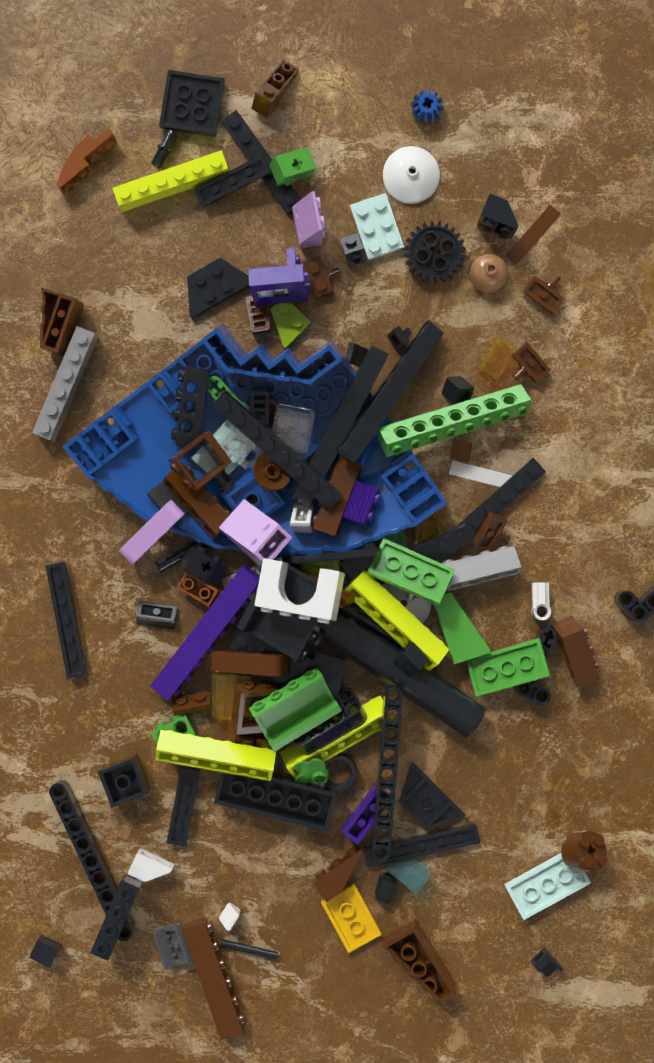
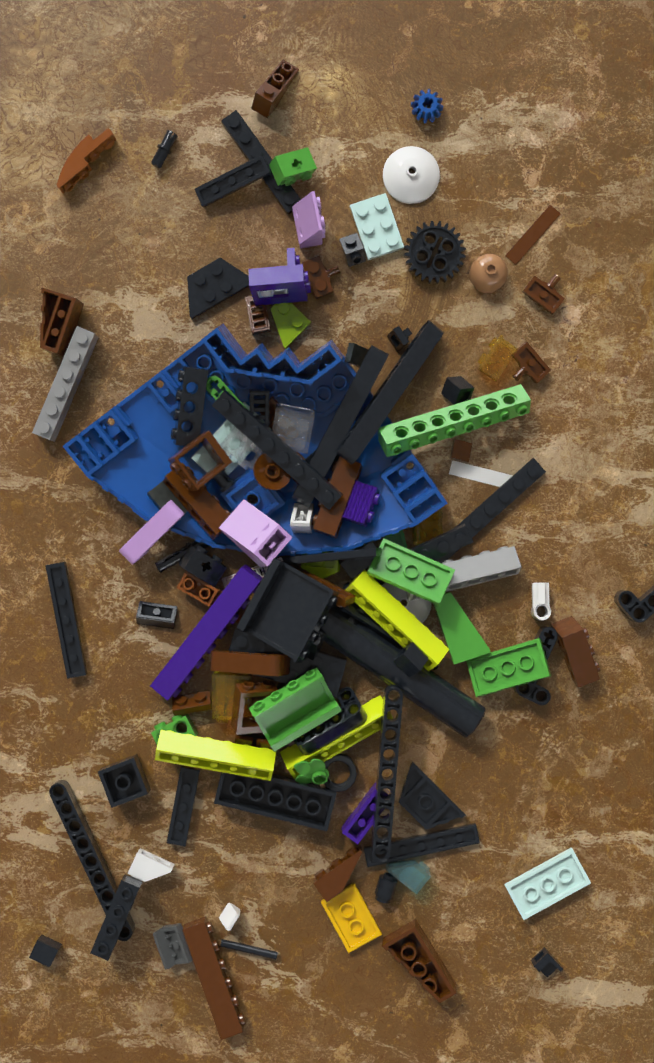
(170, 181): neon yellow brick -> none
(192, 103): black plate -> none
(322, 605): white arch -> none
(490, 532): reddish brown plate -> none
(498, 217): black slope -> none
(584, 851): reddish brown brick -> none

